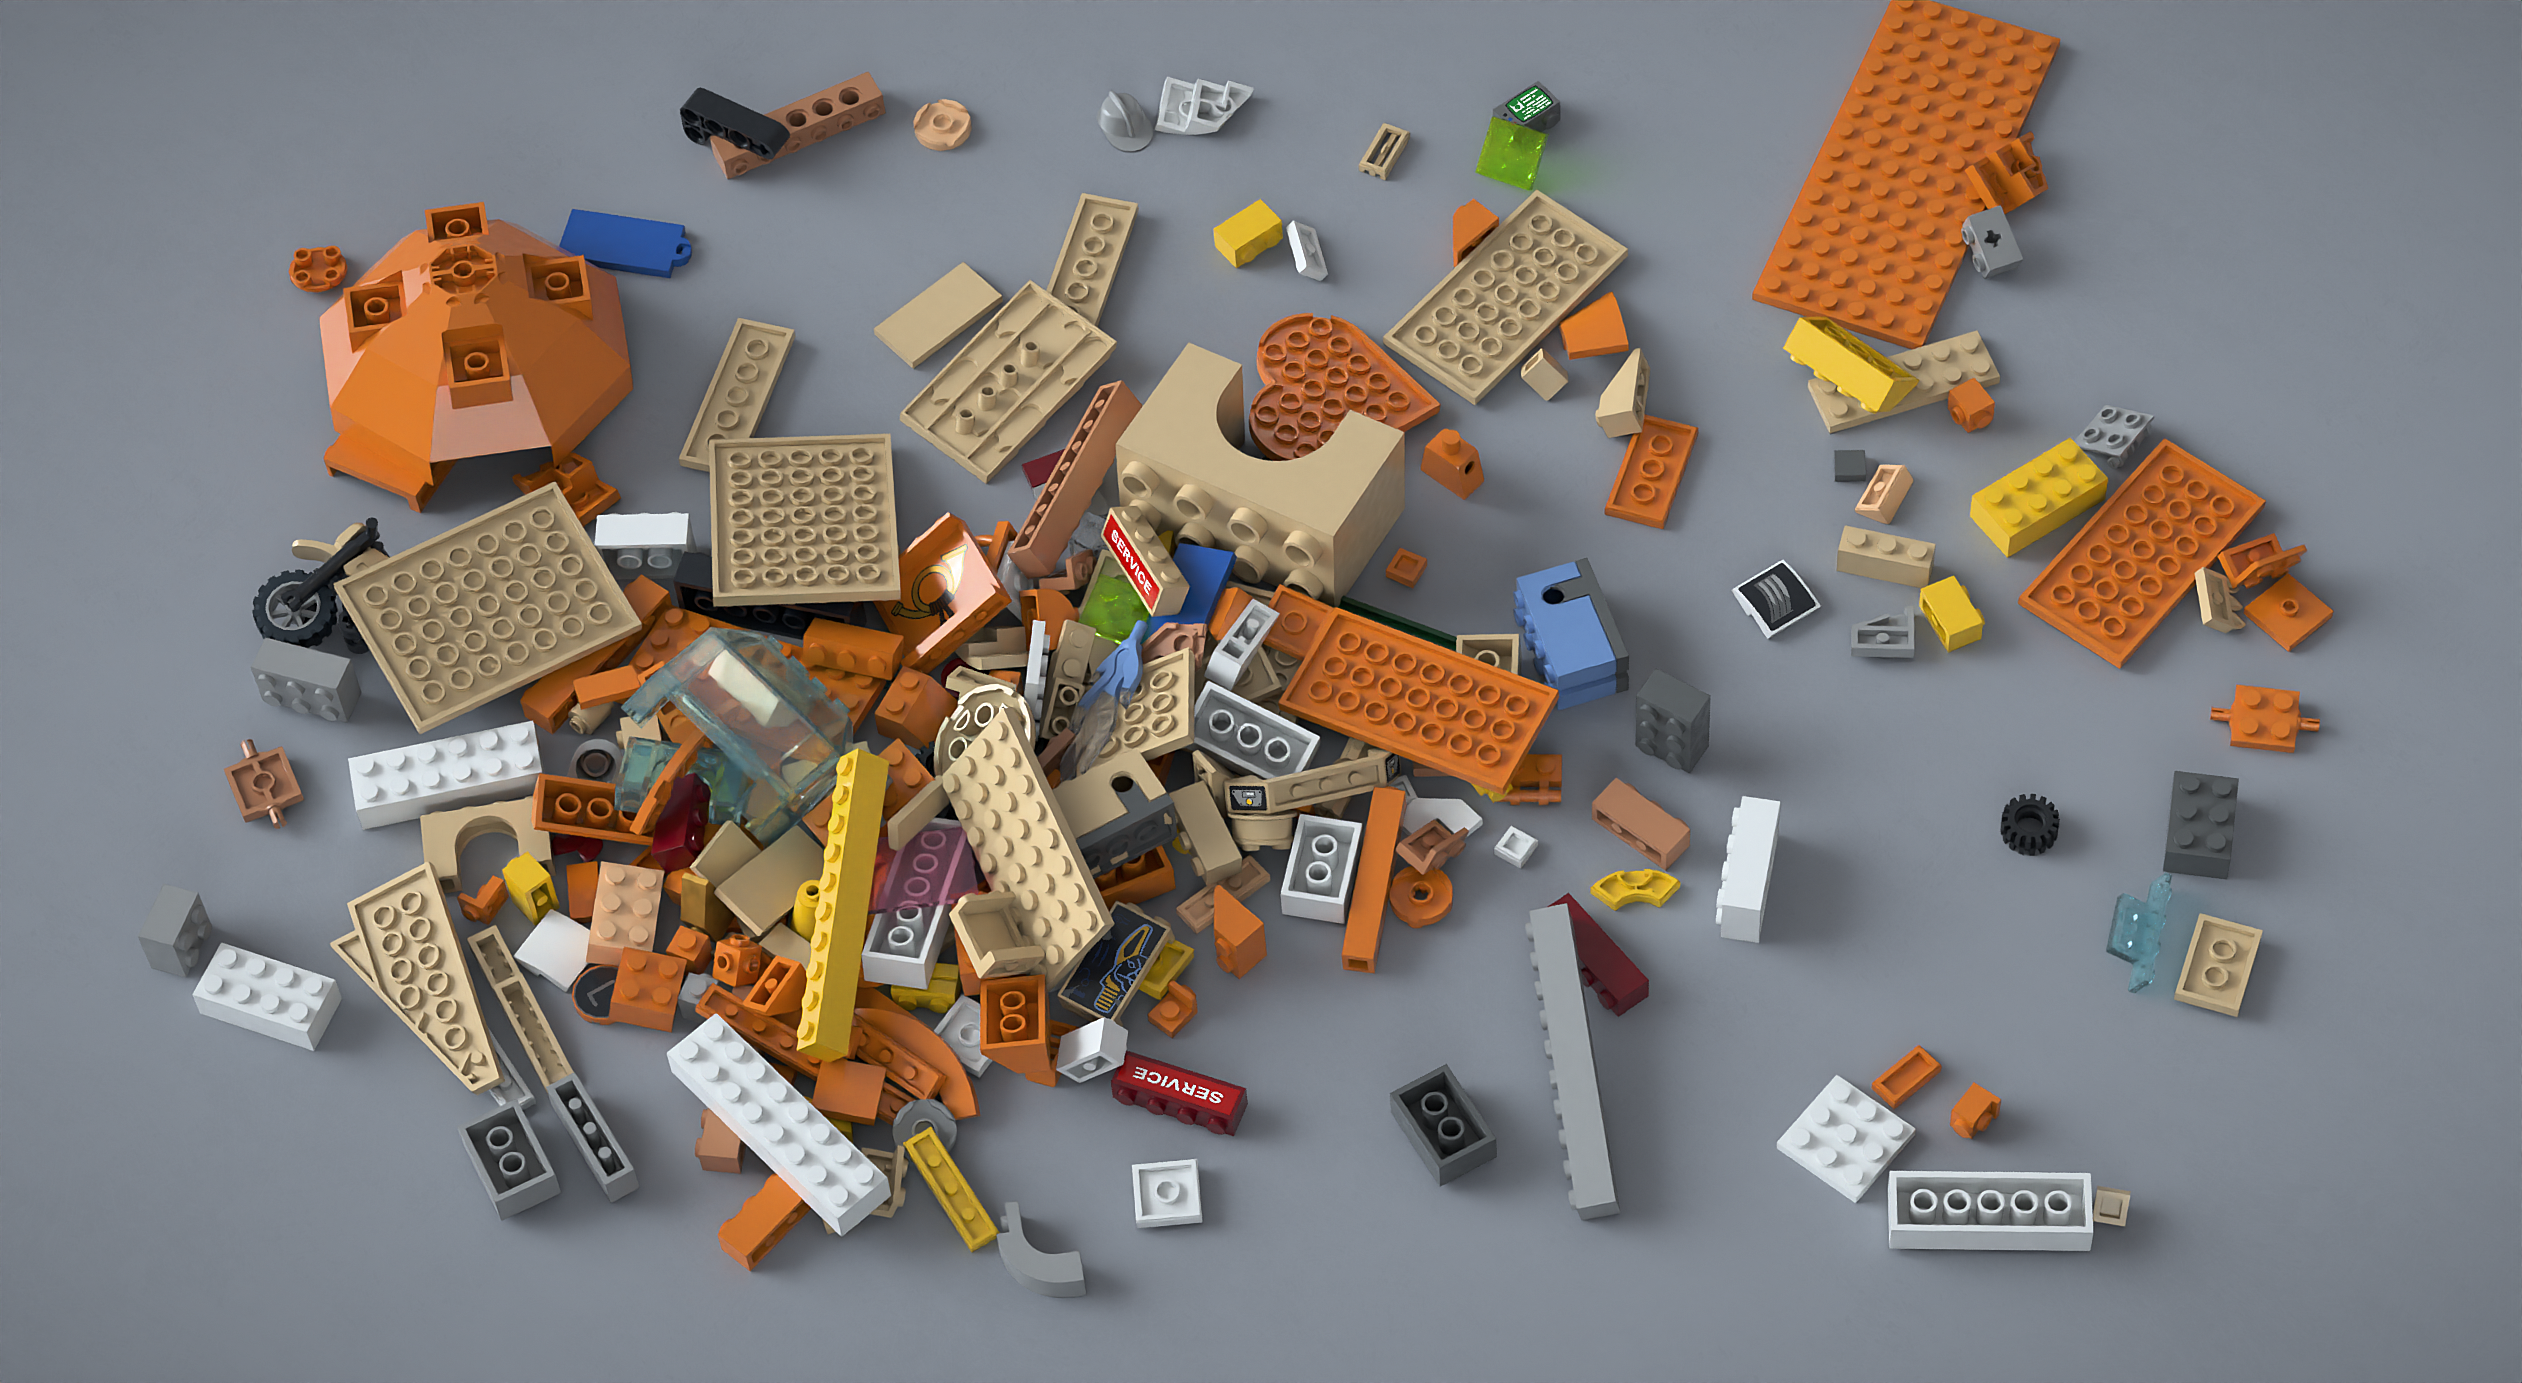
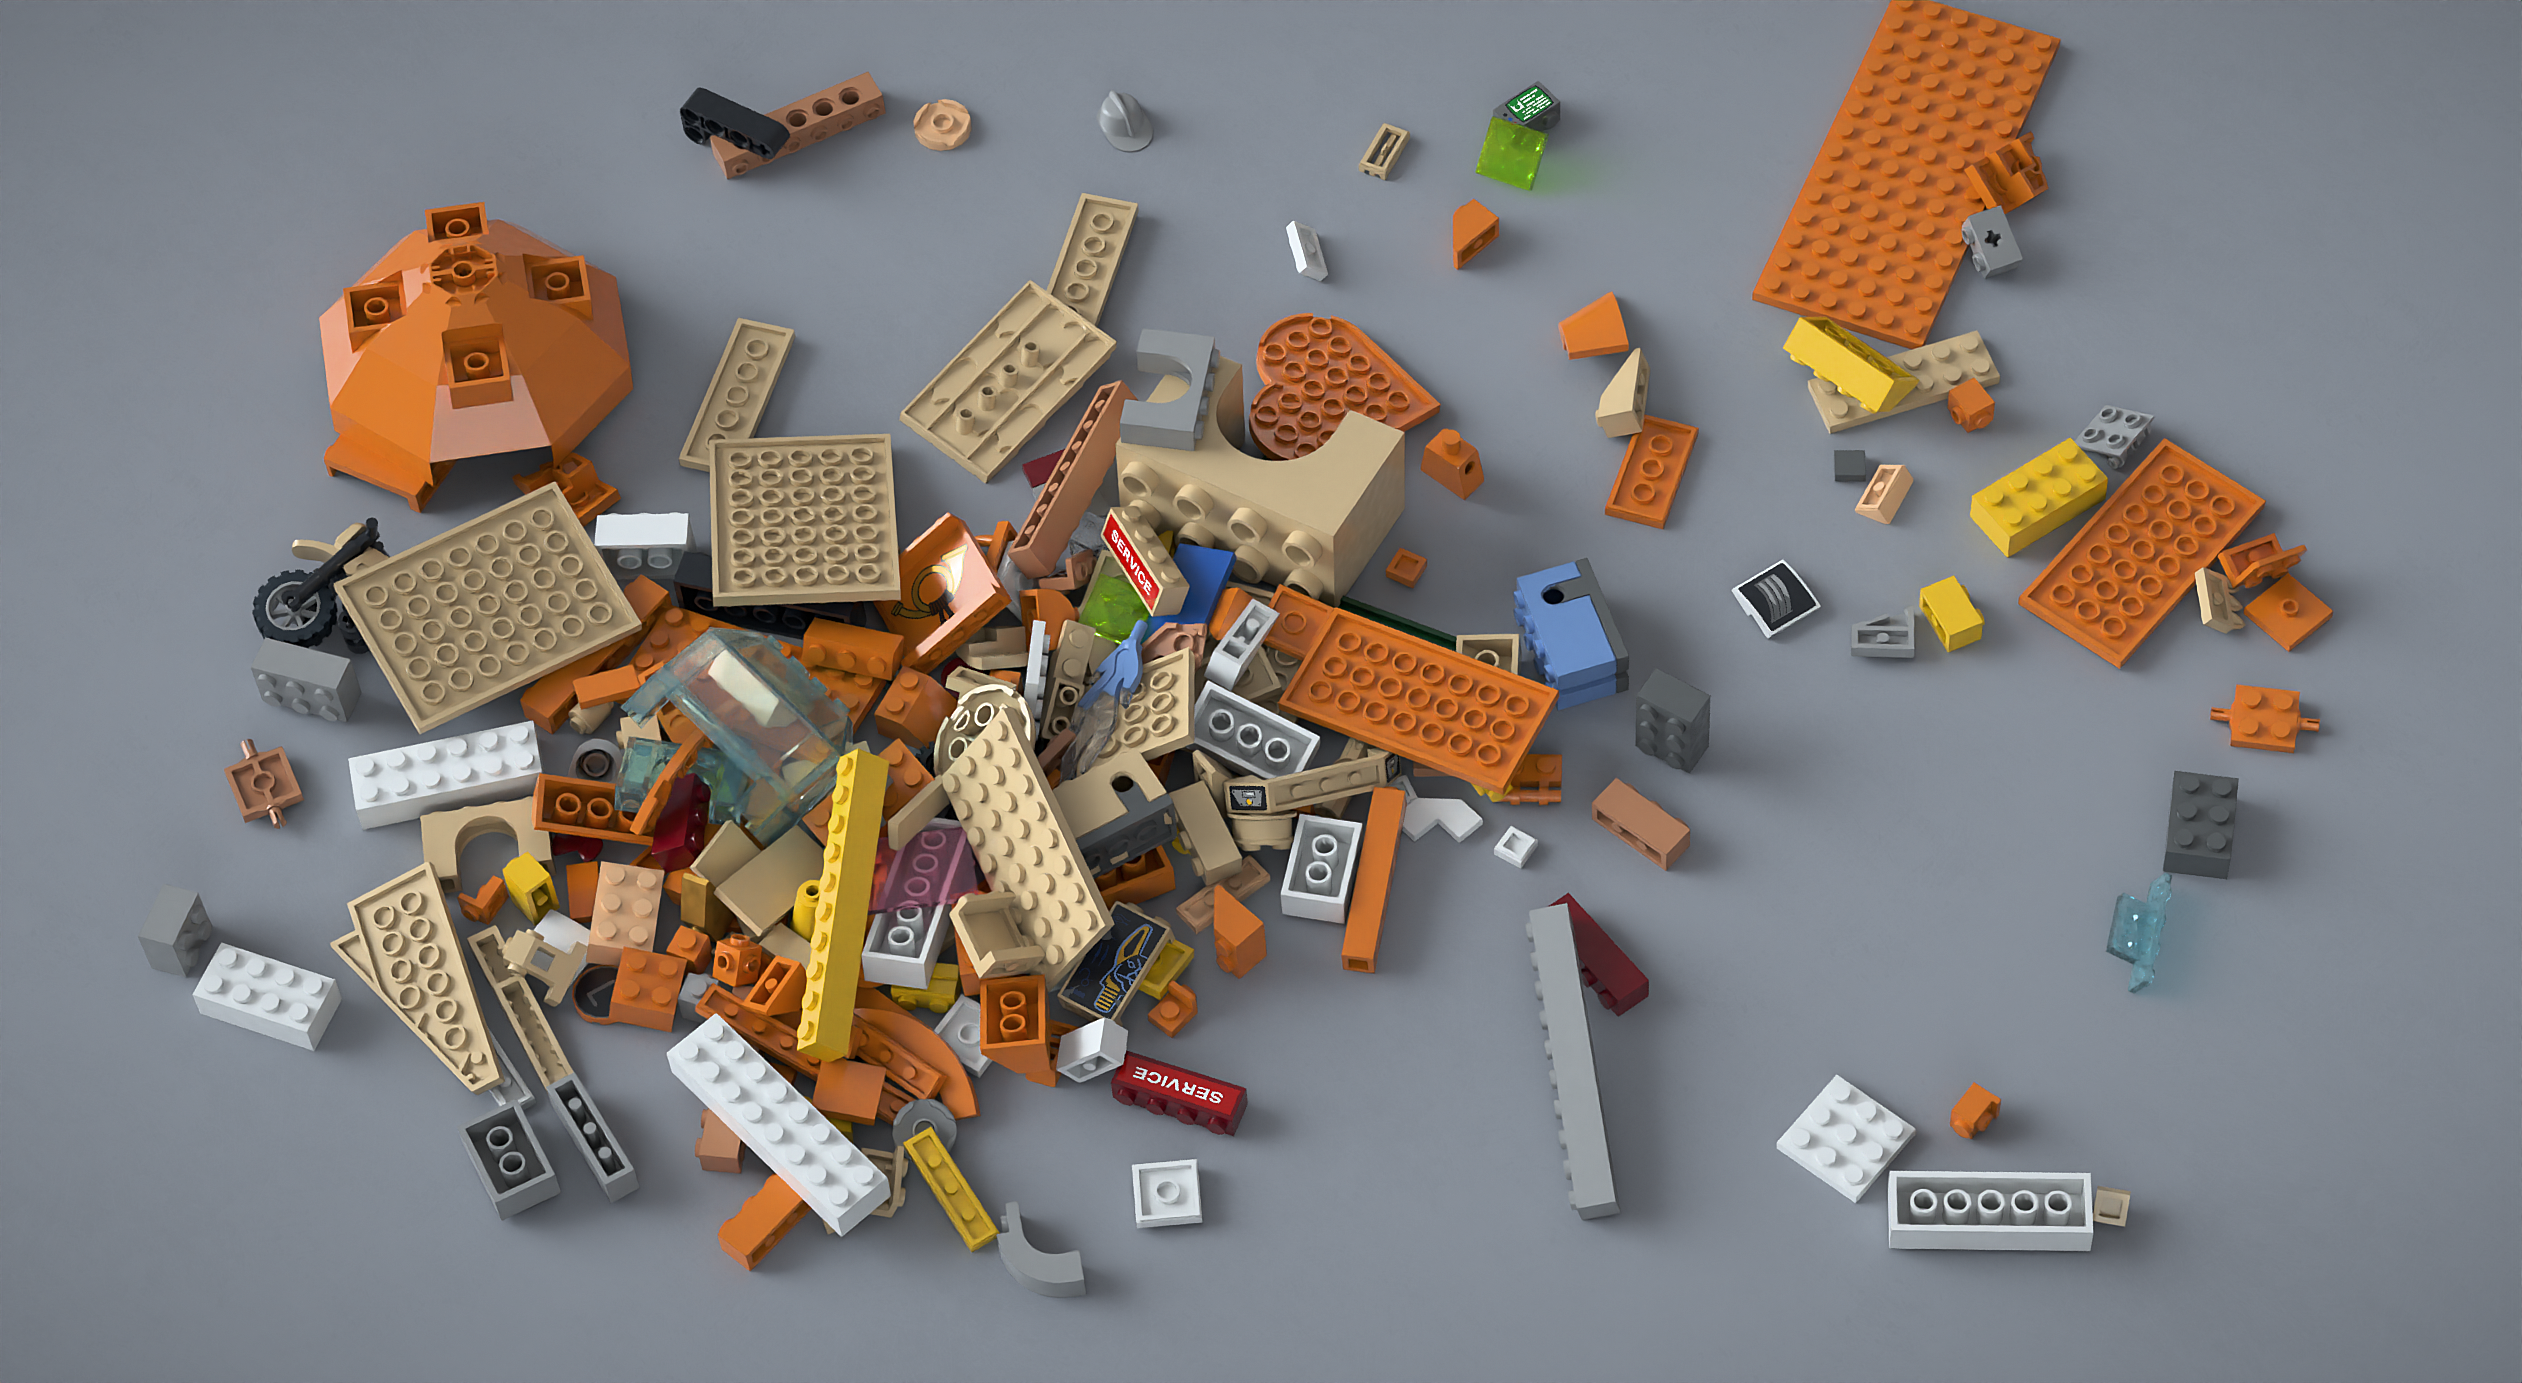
(317, 268): orange dish -> none
(520, 951): none -> tan tile
(626, 243): blue piece -> none
(938, 315): tan tile -> none
(1179, 421): none -> light grey arch
(1198, 106): white slope -> none
(1248, 233): yellow brick -> none
(1426, 911): orange plate -> none
(1431, 846): nougat bracket -> none
(1443, 1125): dark grey brick -> none
(1505, 297): tan plate -> none
(1544, 374): tan panel -> none
(1635, 886): yellow tile -> none
(1748, 869): white brick -> none
(1885, 557): tan brick -> none
(1906, 1077): orange tile -> none
(2029, 809): black tyre -> none
(2218, 965): tan plate -> none

